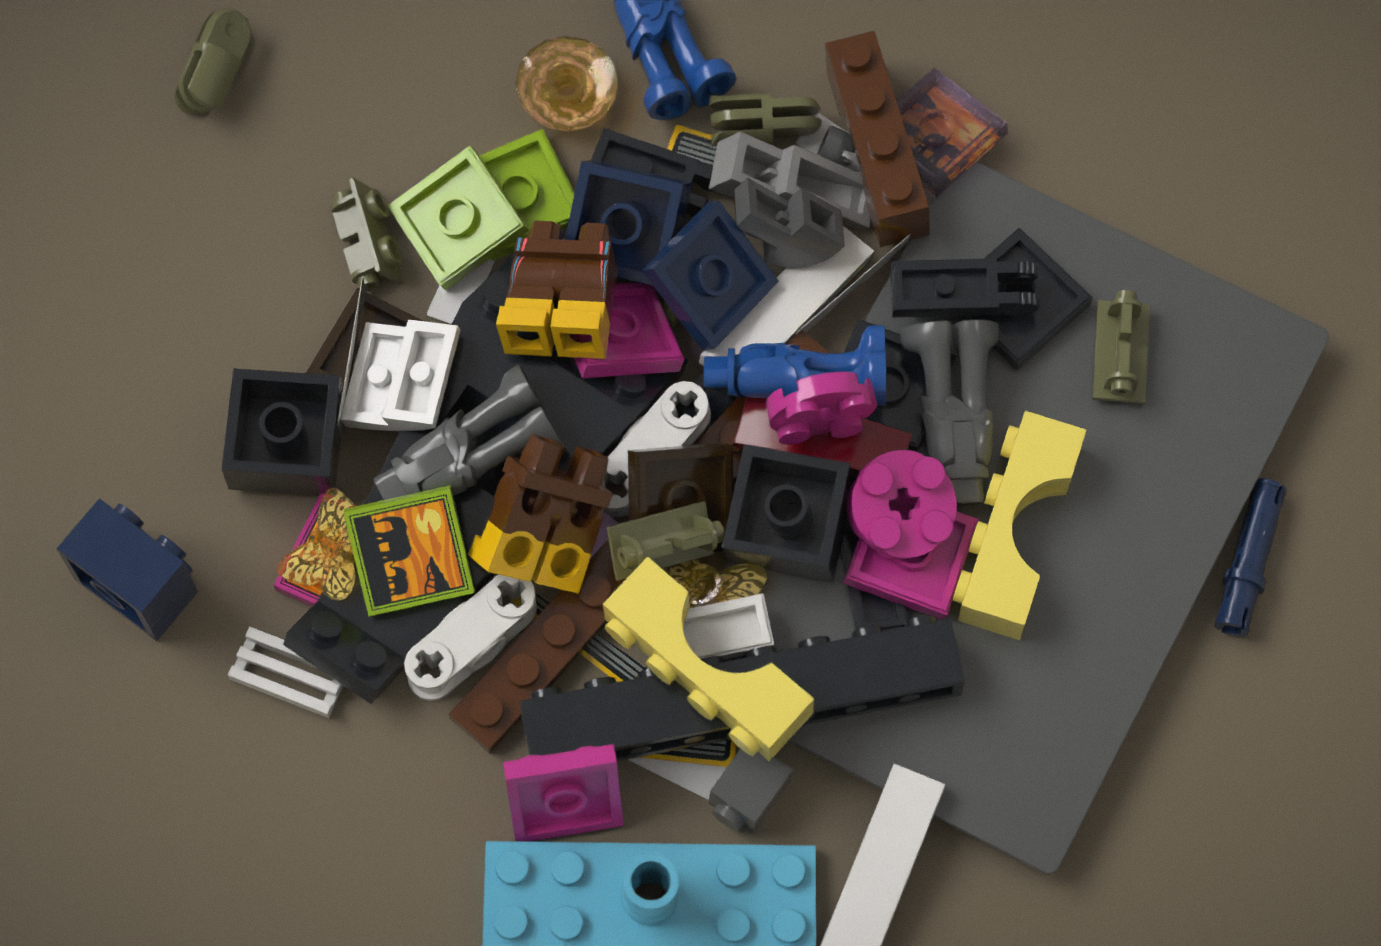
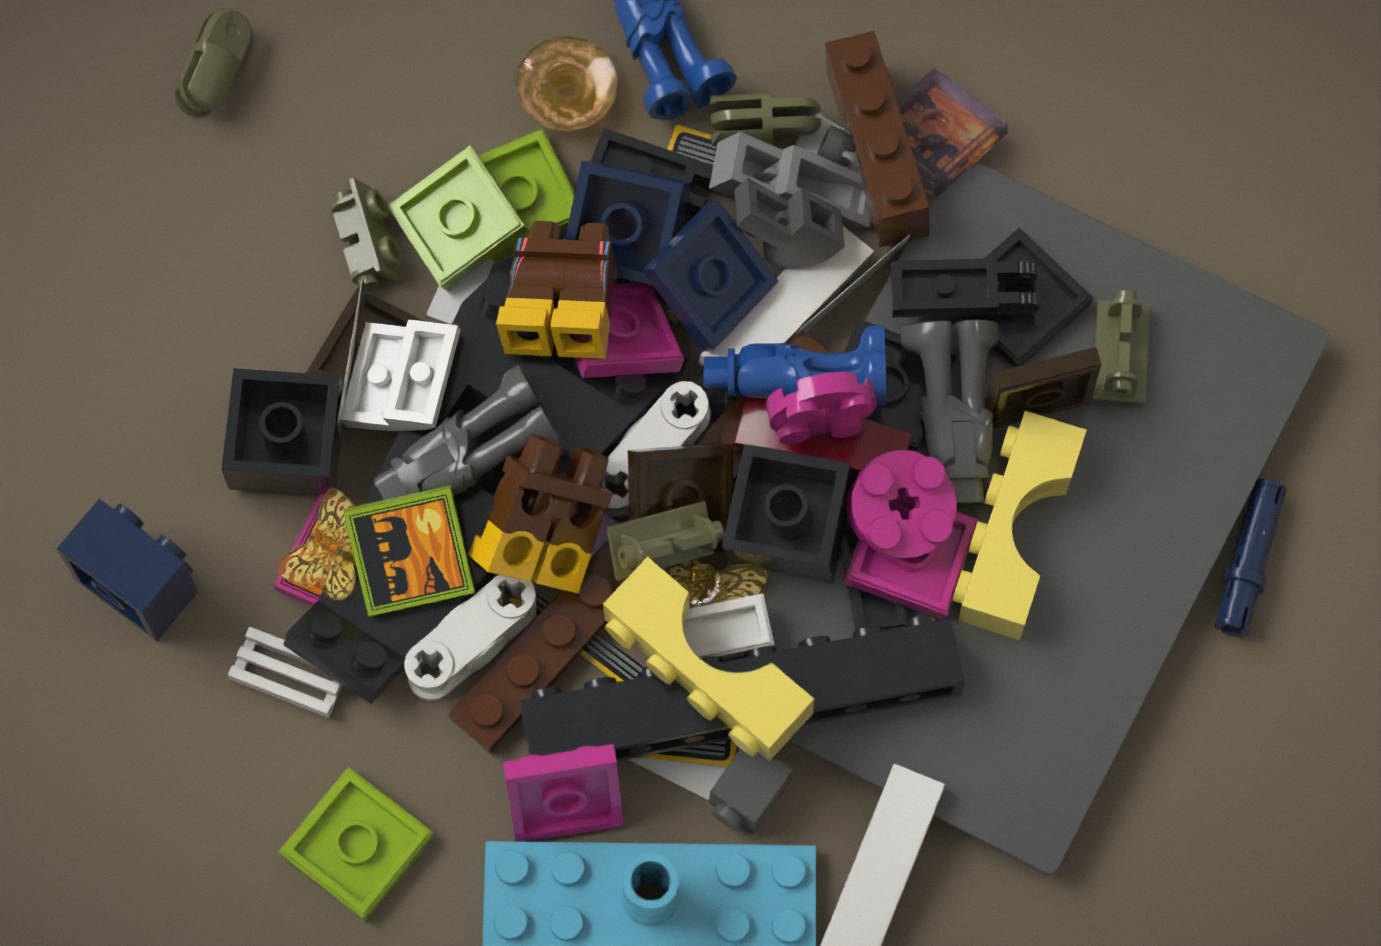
(356, 844): none -> lime tile
(1043, 386): none -> dark brown tile

